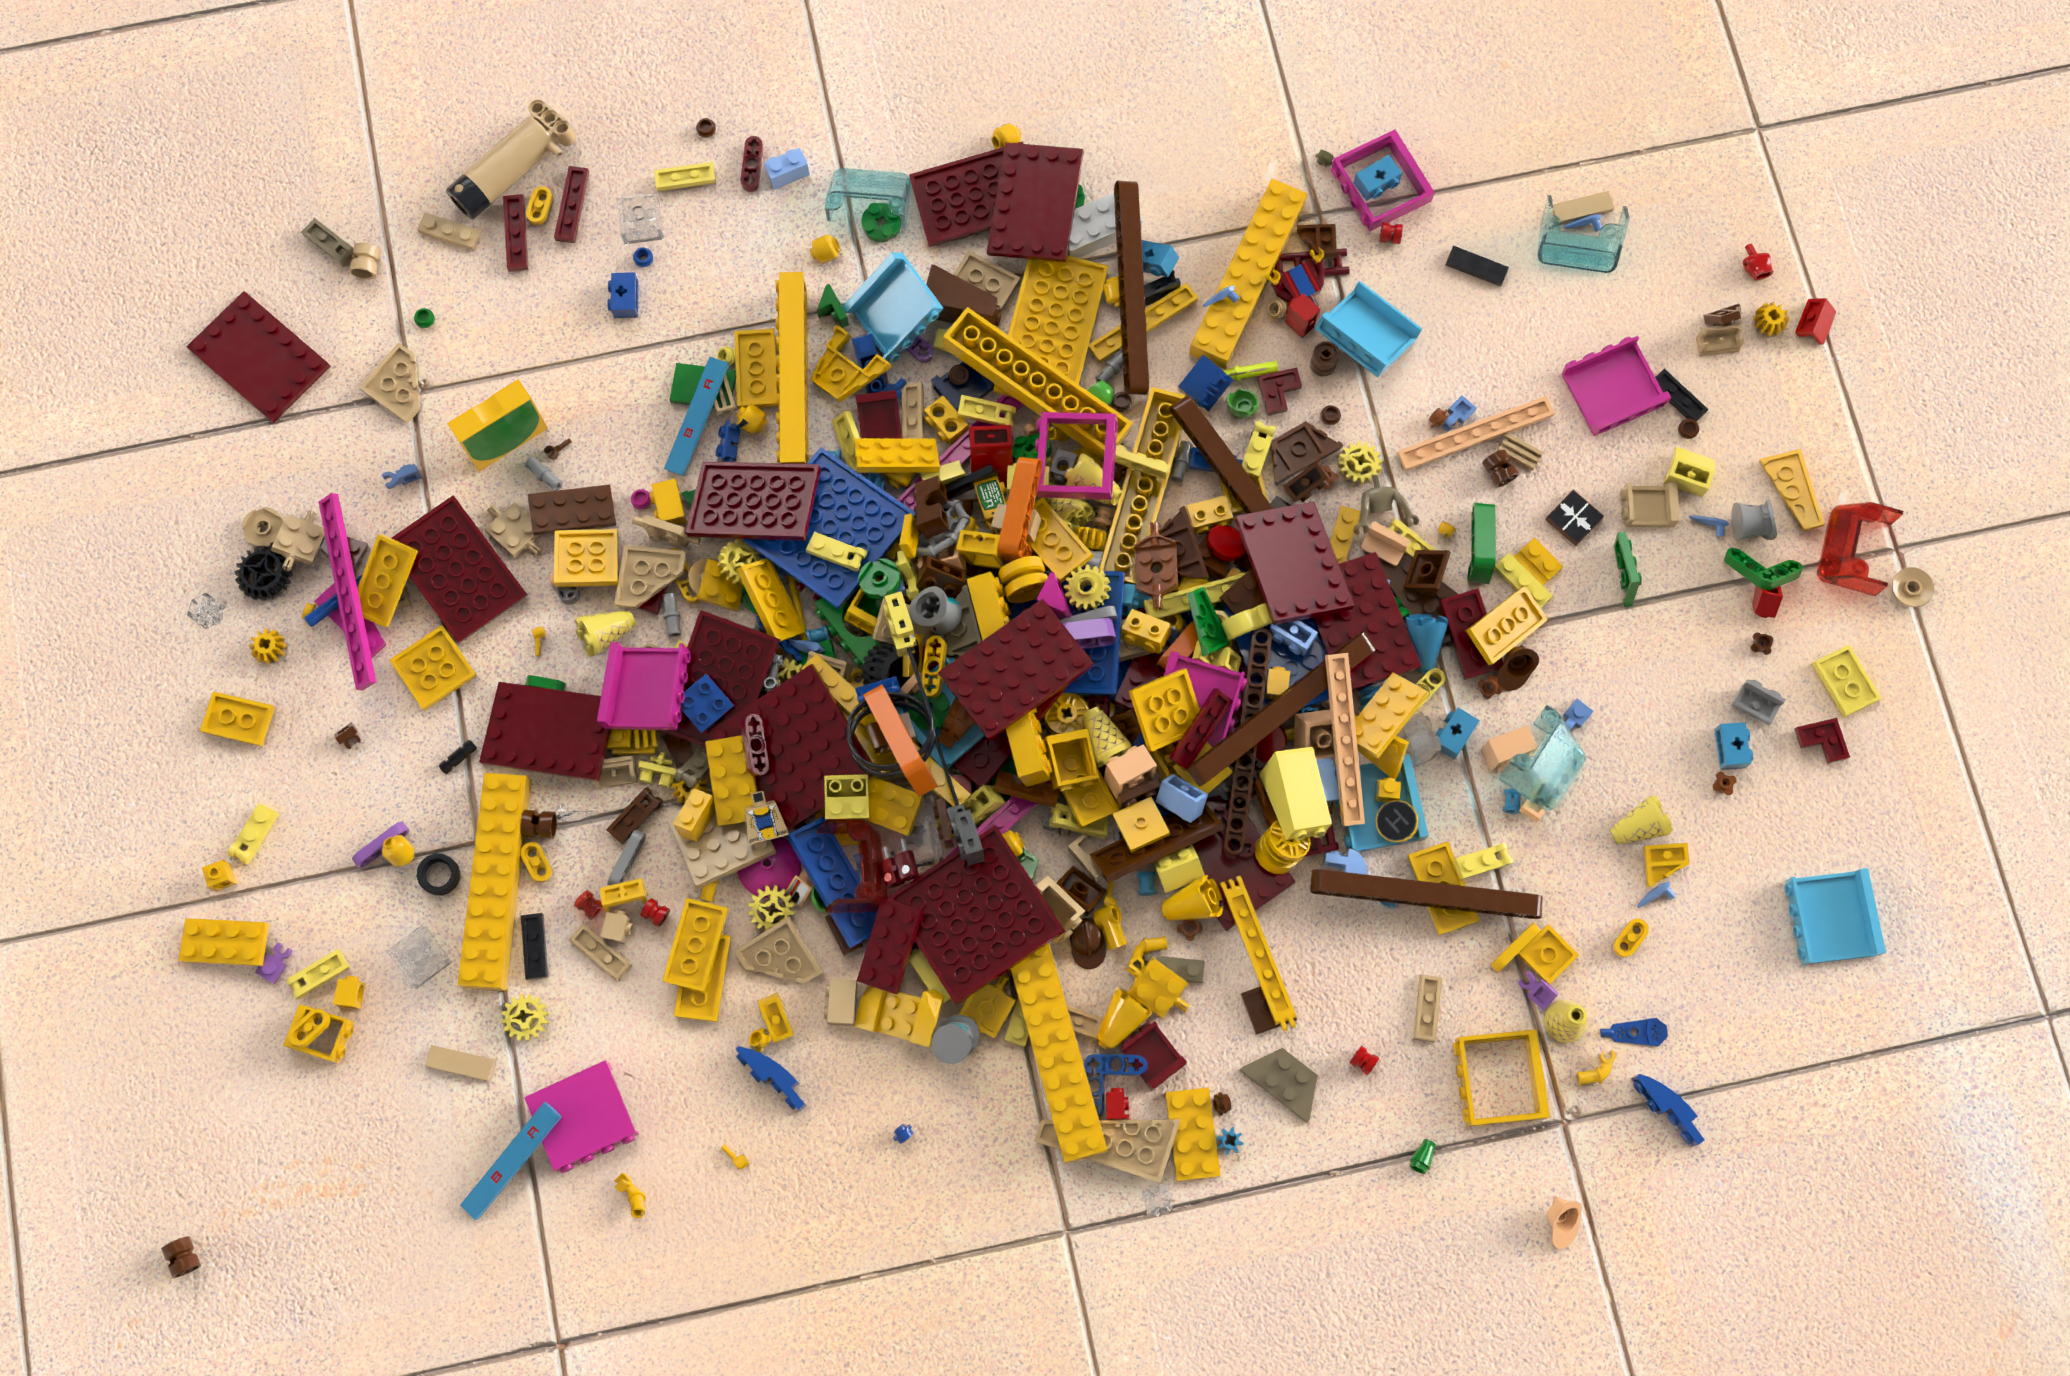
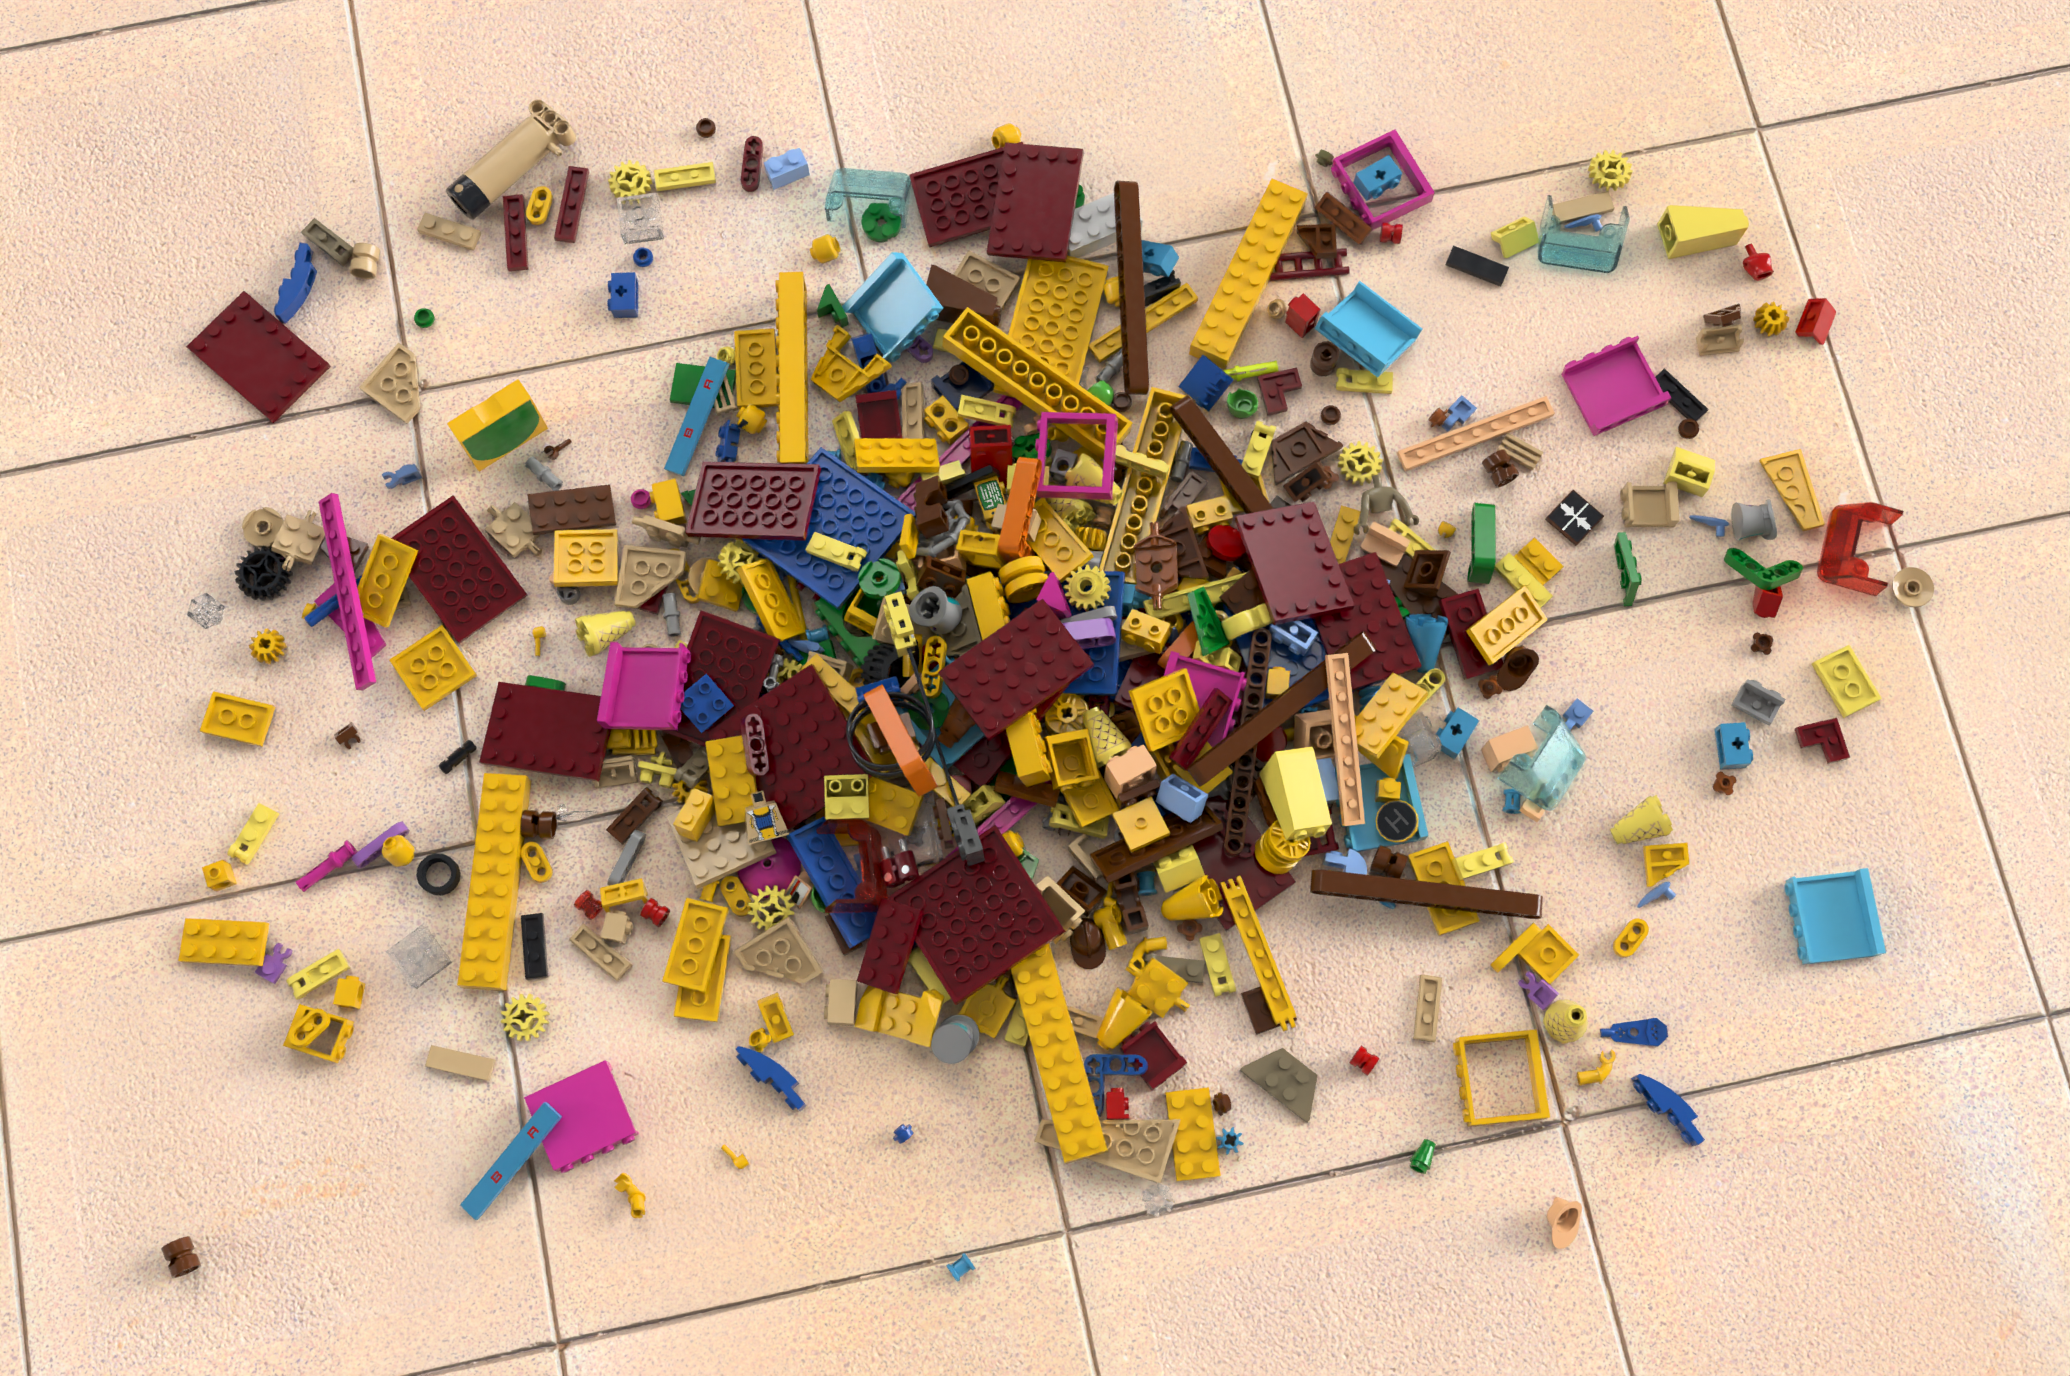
(295, 290): none -> blue slope
(334, 860): none -> dark pink pin
(635, 173): none -> light yellow gear
(735, 895): none -> yellow plate
(960, 1267): none -> dark azure bush
(1129, 904): none -> reddish brown arch
(1184, 494): none -> reddish brown hinge
(1217, 964): none -> light yellow plate
(1226, 292): medium blue bar -> none
(1304, 278): torso -> none
(1343, 218): none -> dark orange plate
(1364, 381): none -> light yellow plate
(1383, 857): none -> reddish brown wheel
(1516, 236): none -> light yellow panel
(1612, 170): none -> light yellow gear
(1700, 229): none -> light yellow slope

